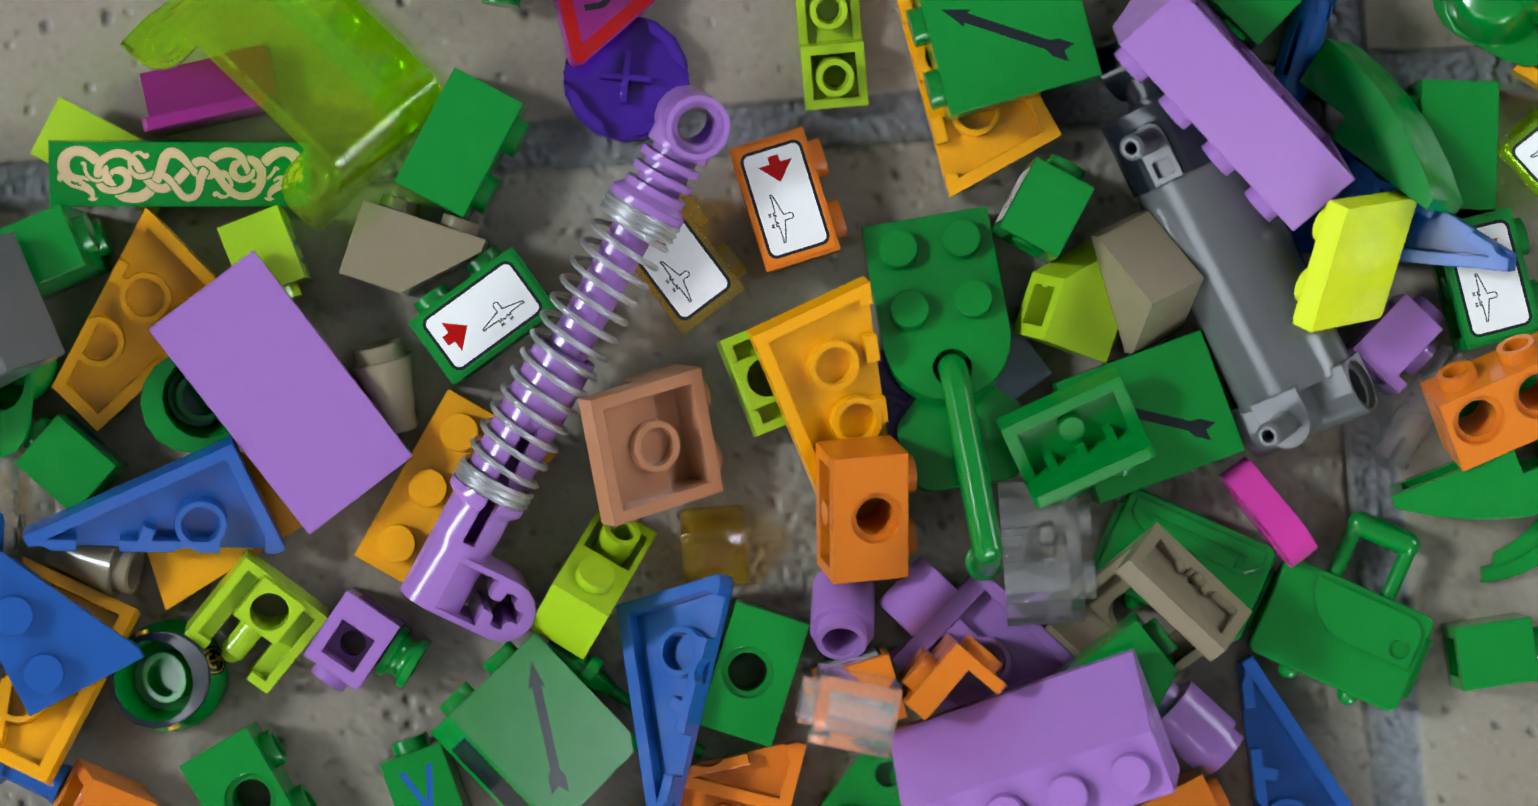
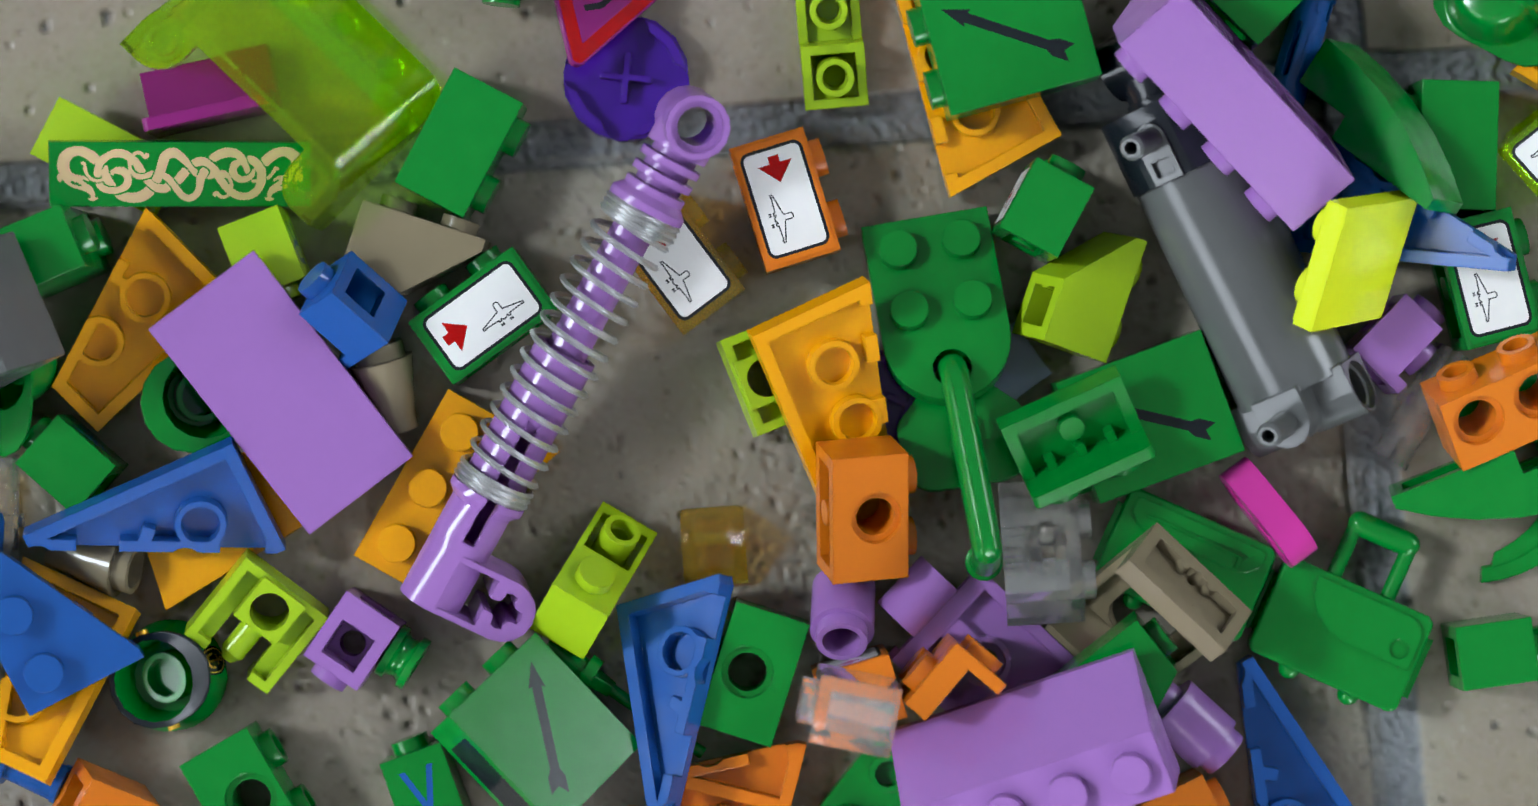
(351, 307): none -> blue brick
(651, 443): nougat plate -> none
(1145, 279): dark tan slope -> none

